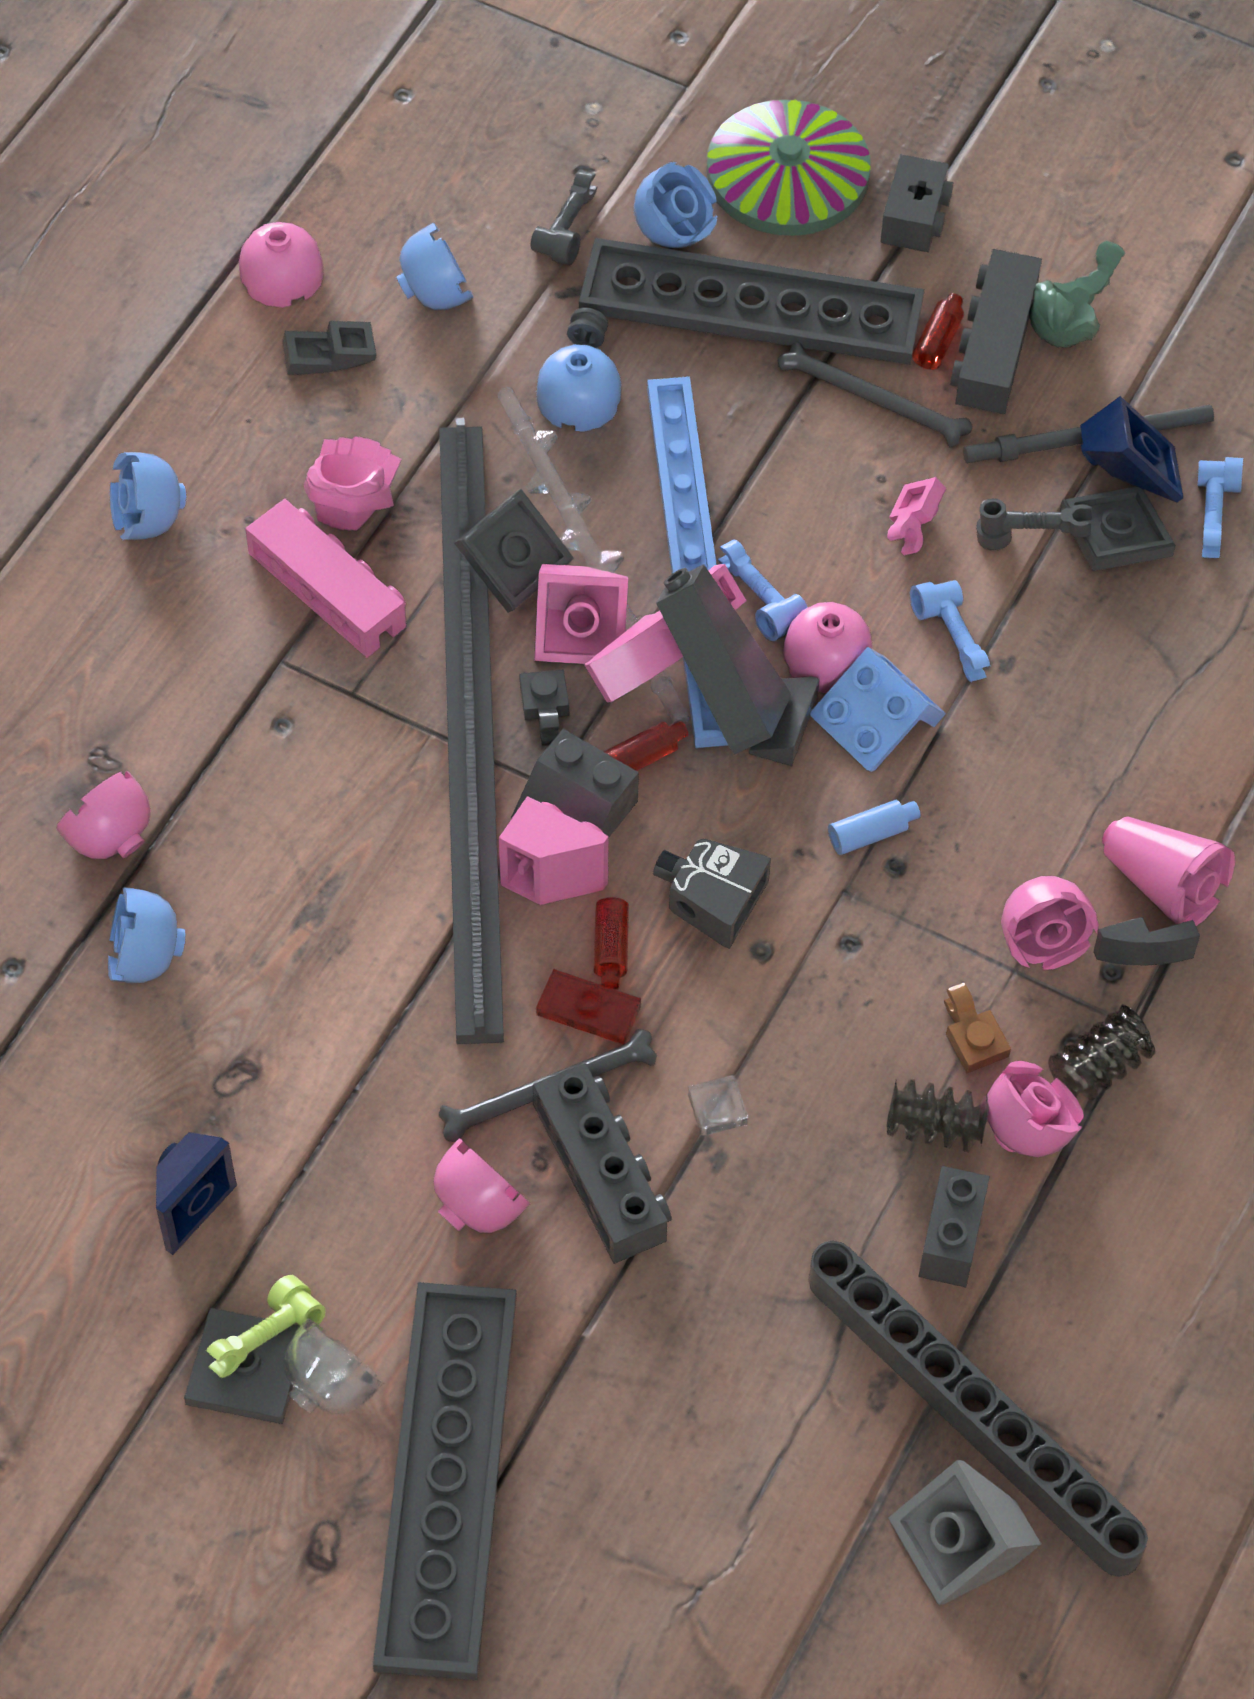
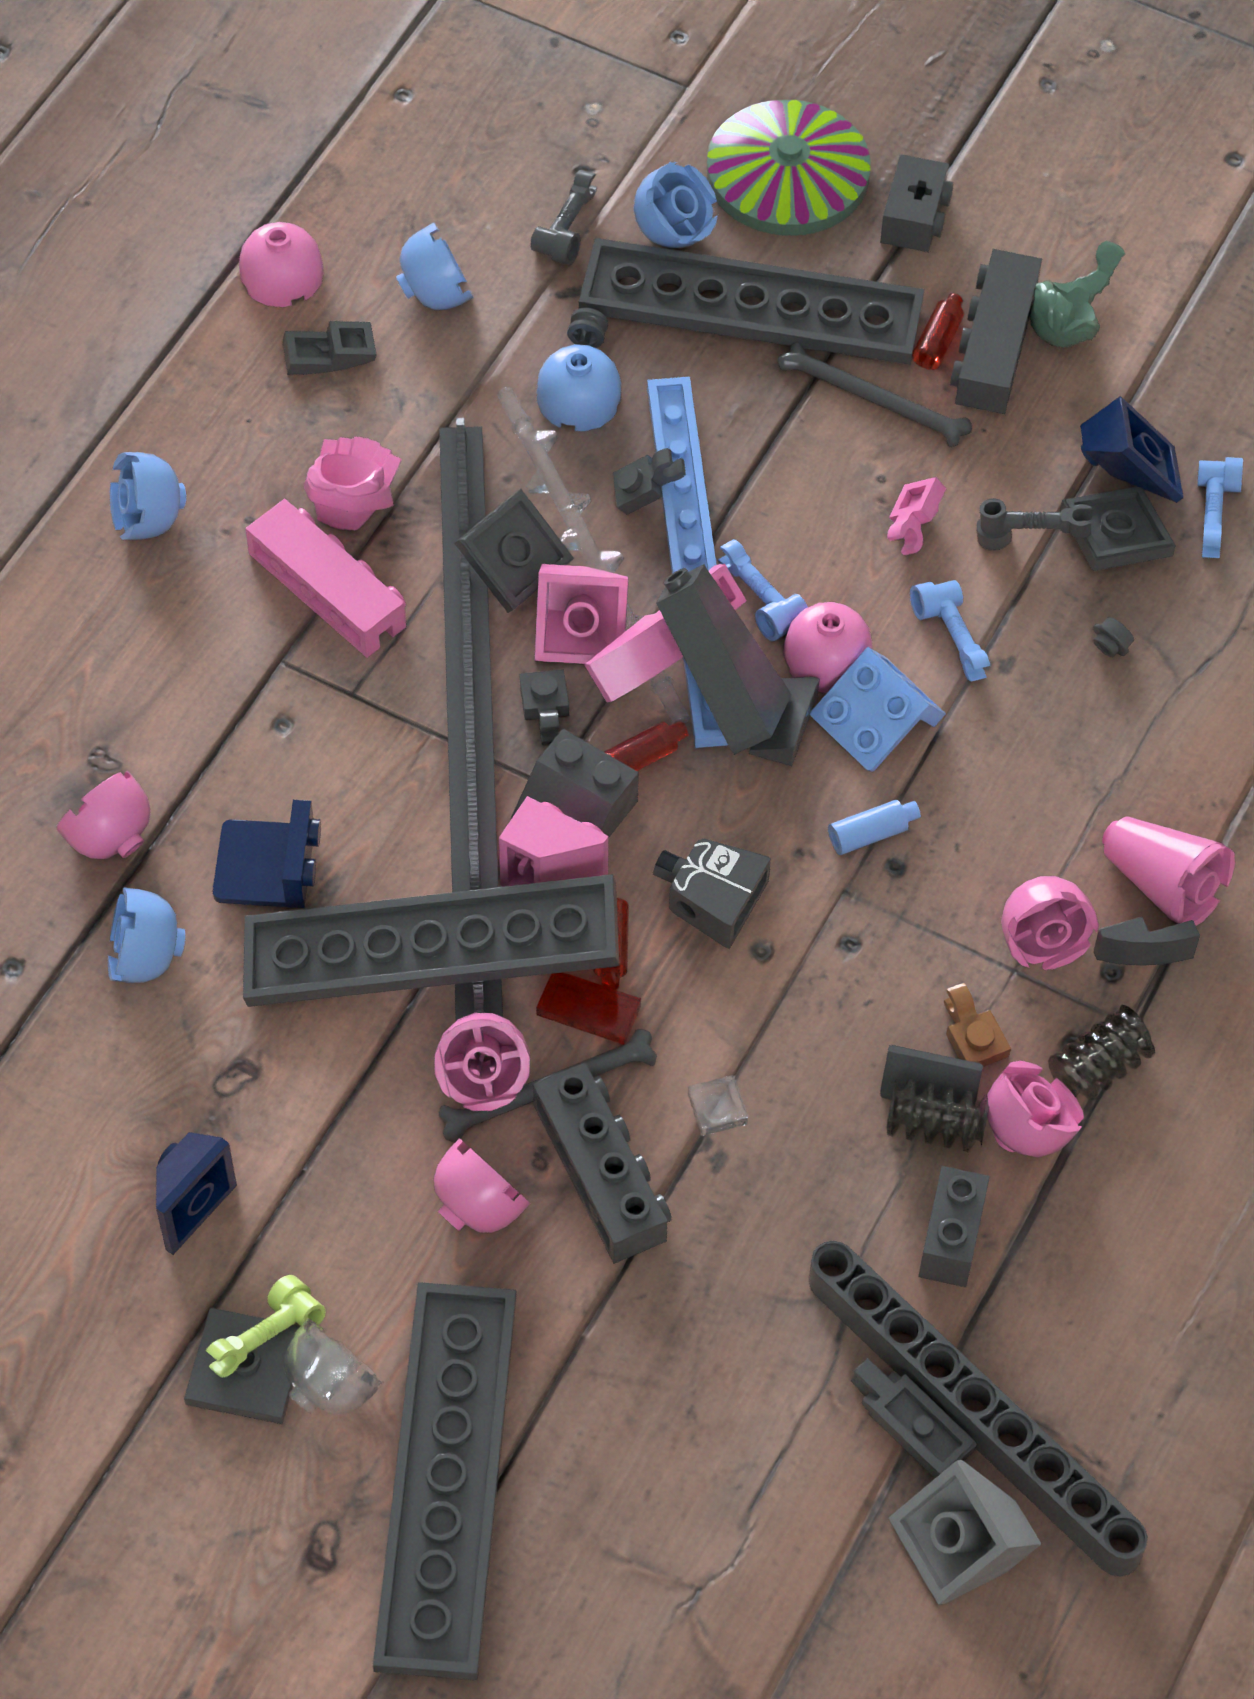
(268, 860): none -> dark blue bracket
(431, 940): none -> dark grey plate
(478, 1080): none -> bright pink cylinder
(642, 480): none -> dark grey plate
(912, 1418): none -> dark grey hinge
(929, 1067): none -> dark grey slope
(1009, 447): dark grey bar -> none
(1112, 637): none -> dark grey plate

